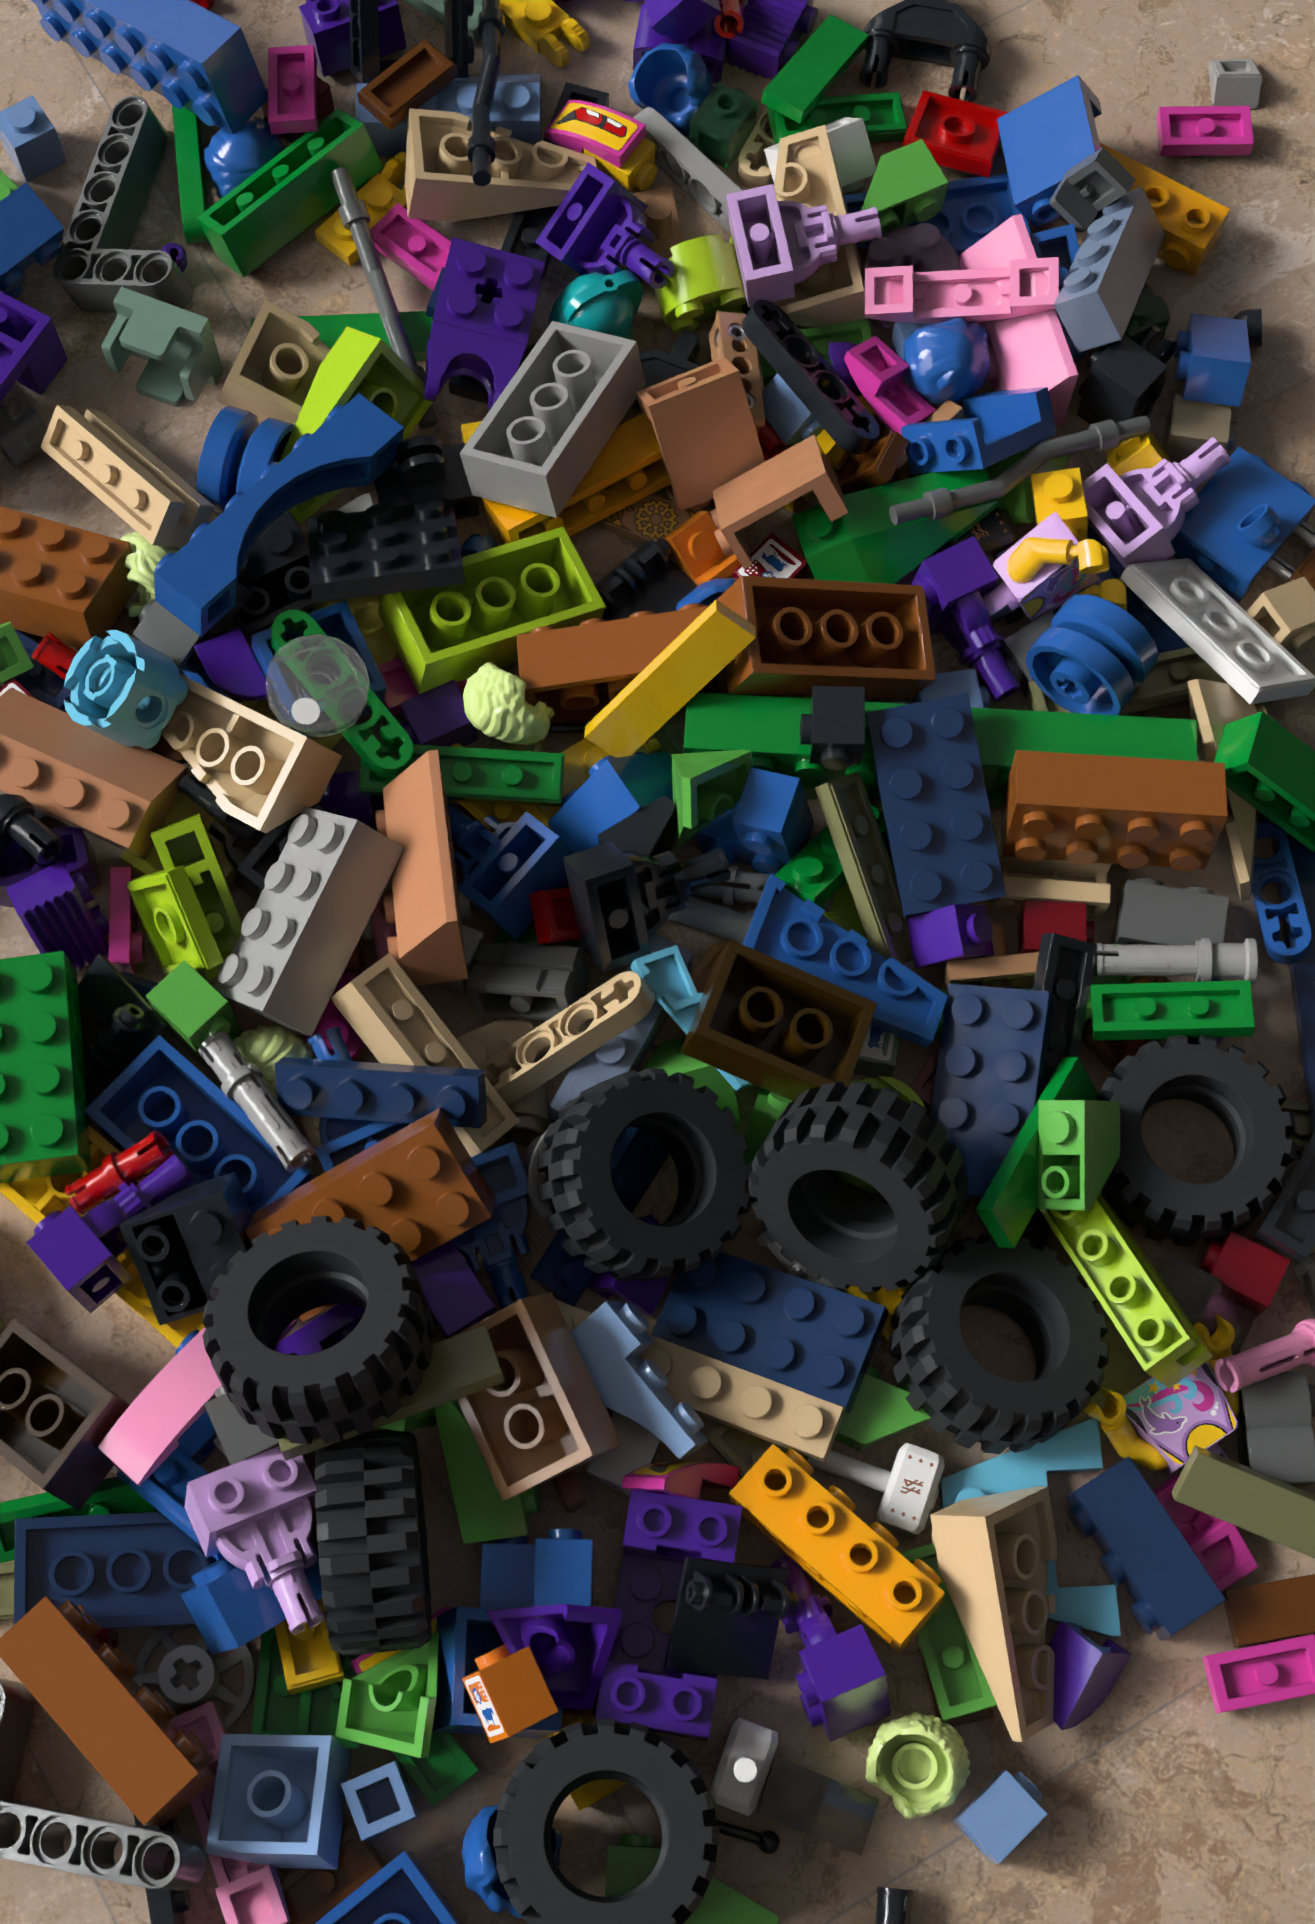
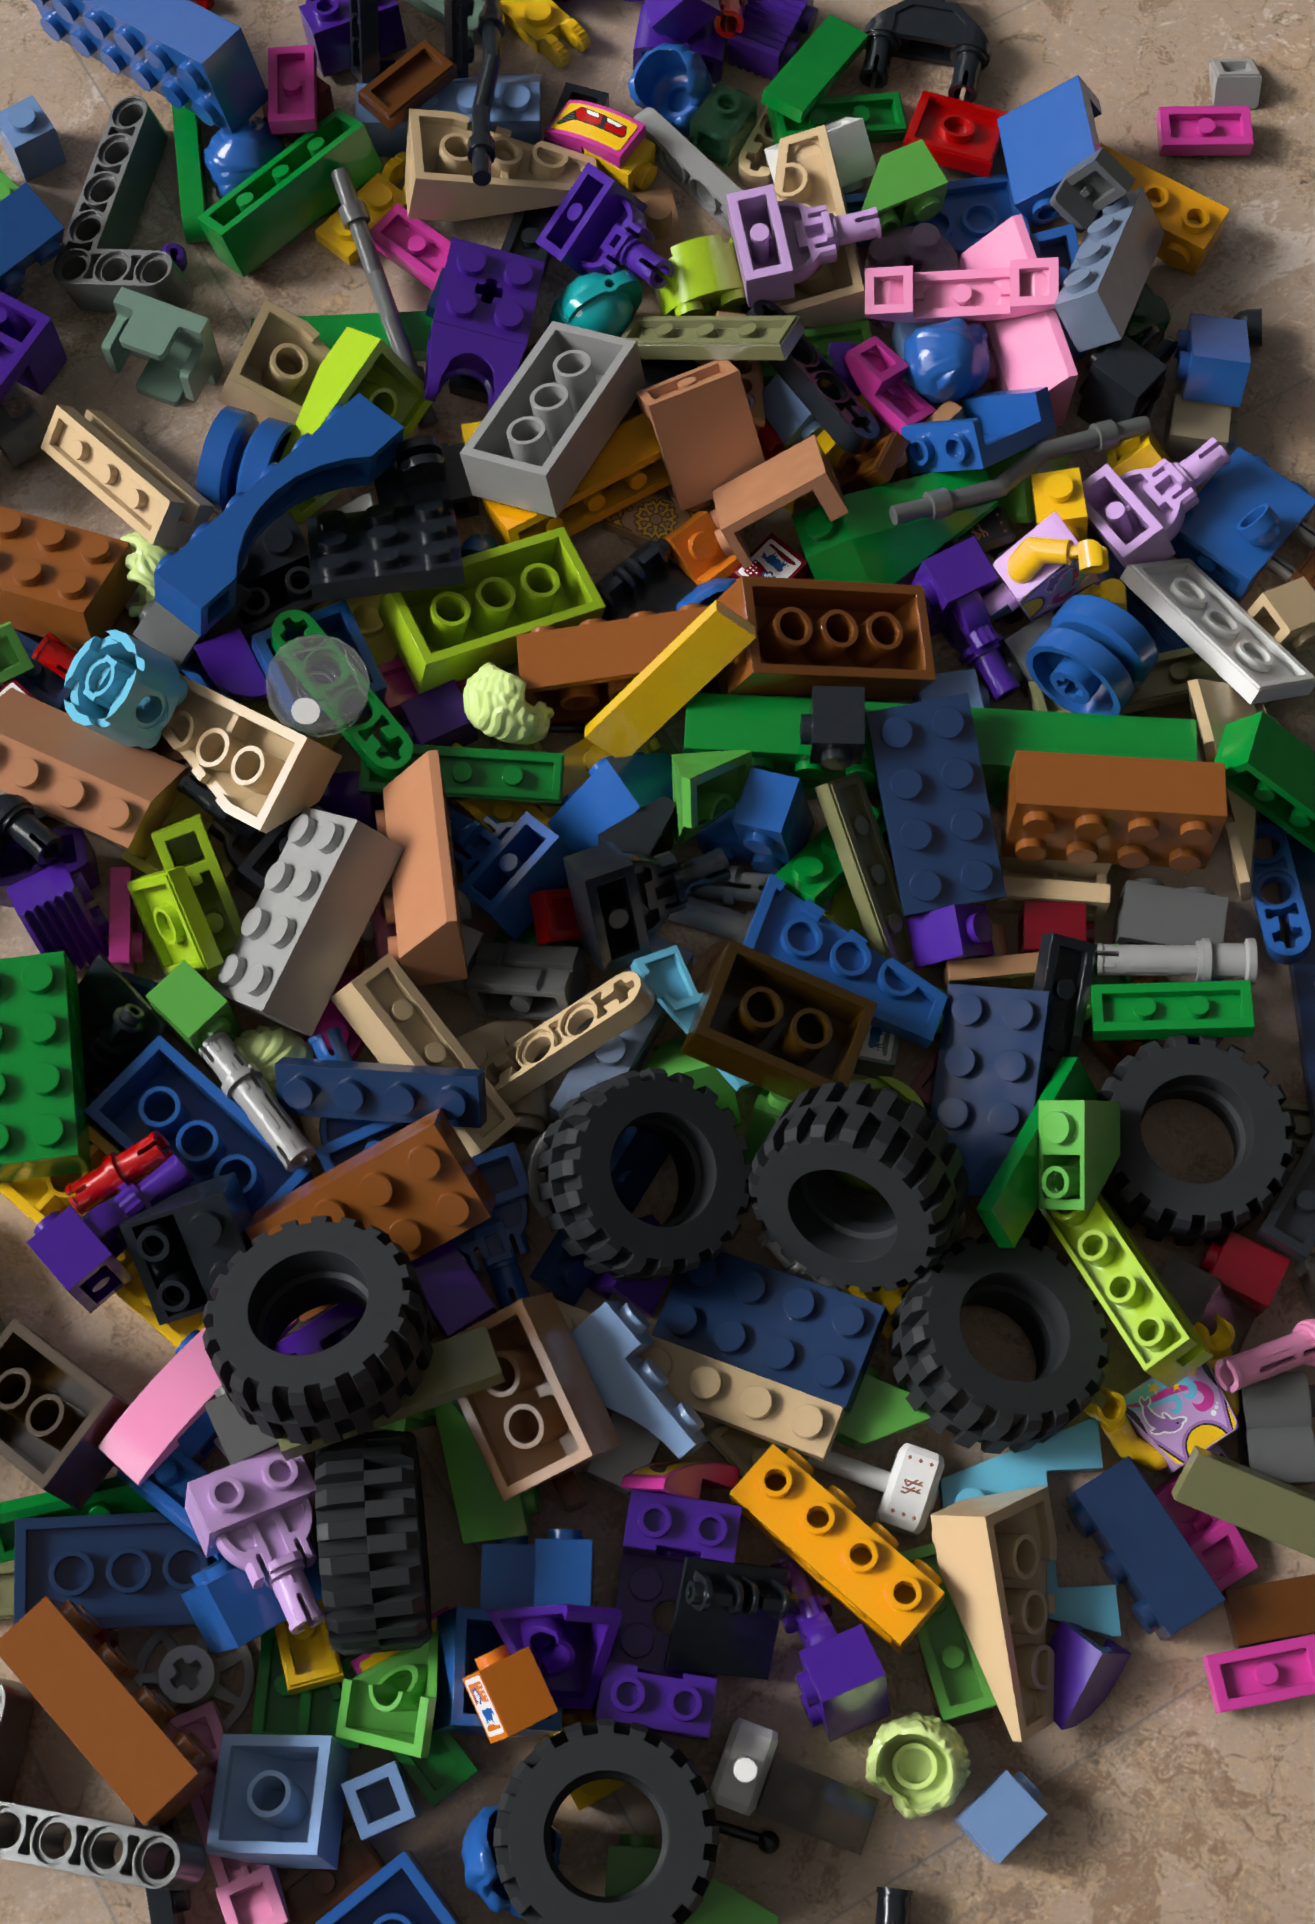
(715, 337): none -> olive tile

